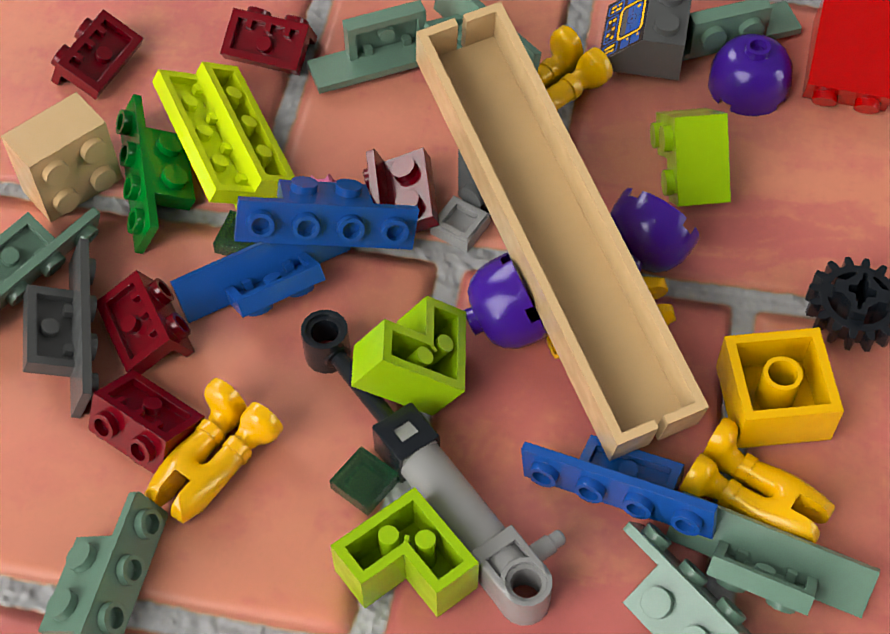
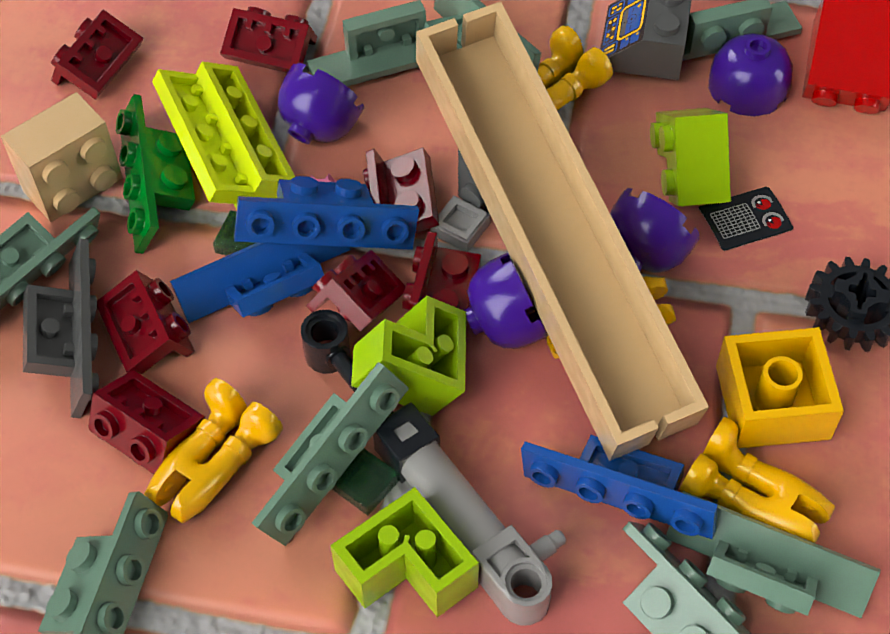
(317, 106): none -> dark purple cylinder
(326, 451): none -> sand green bracket
(358, 289): none -> dark red bracket
(441, 275): none -> dark red bracket
(746, 218): none -> black sticker

